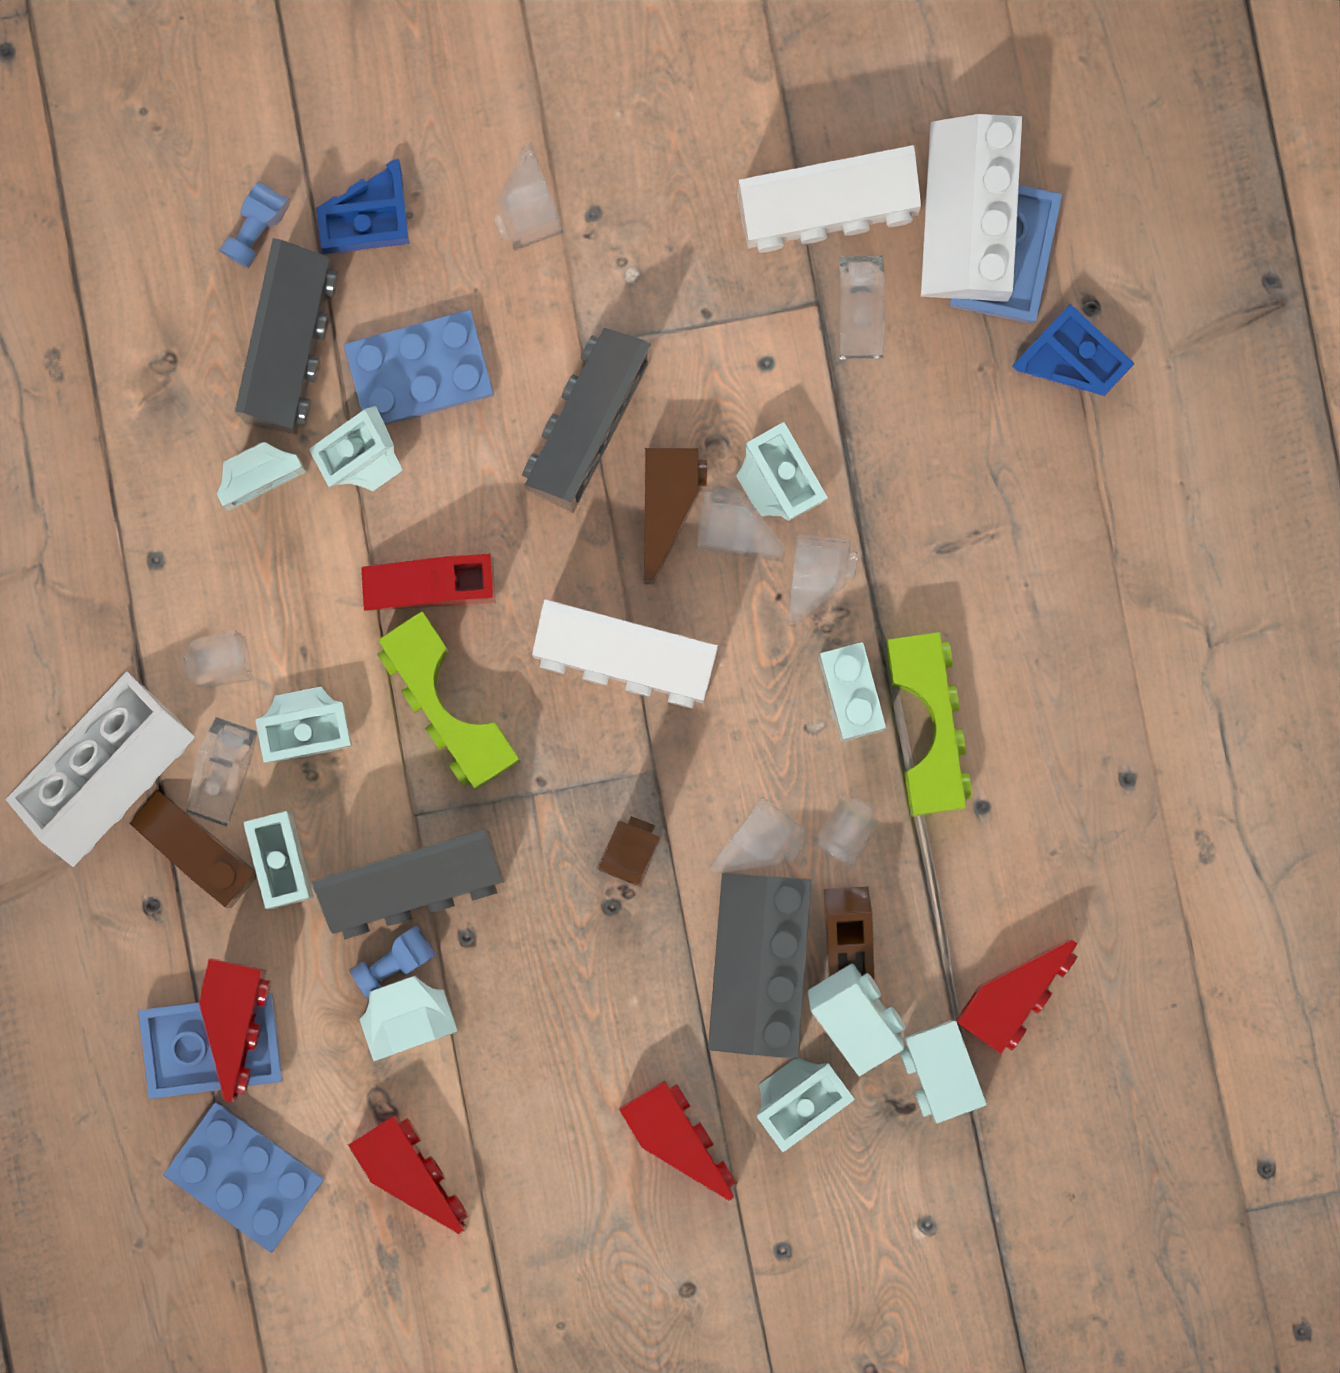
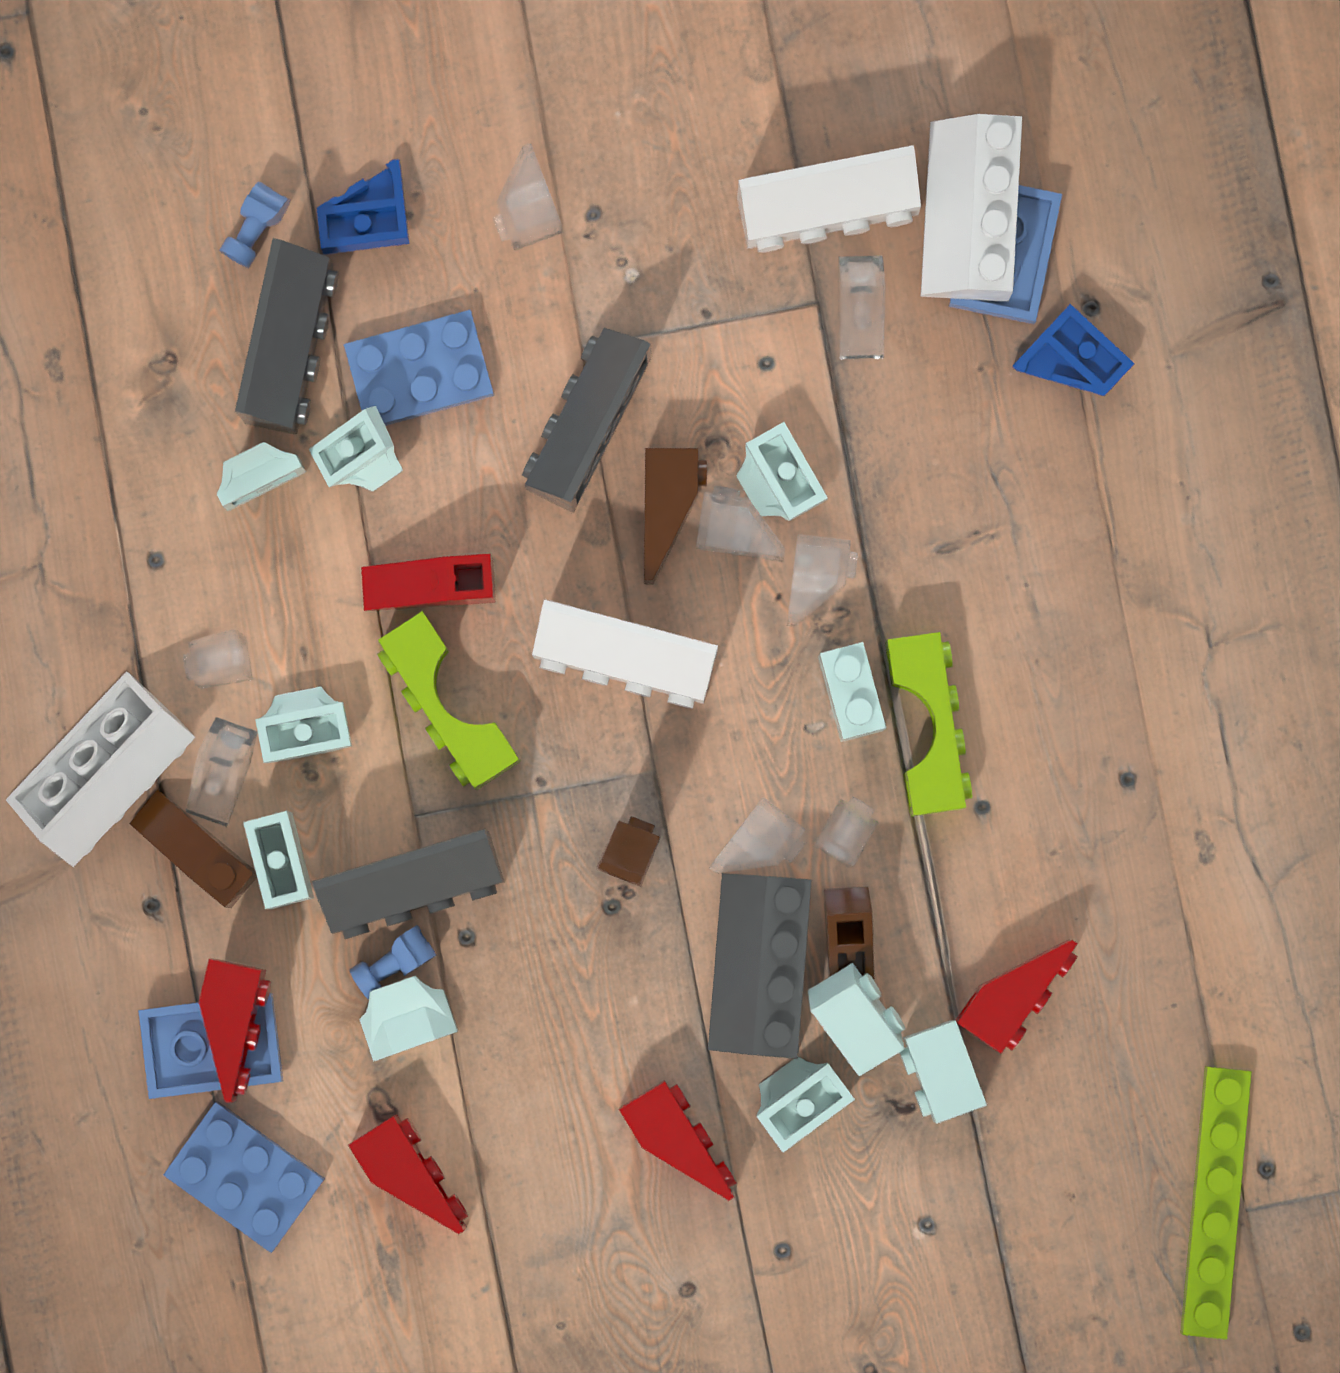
(1215, 1202): none -> lime plate

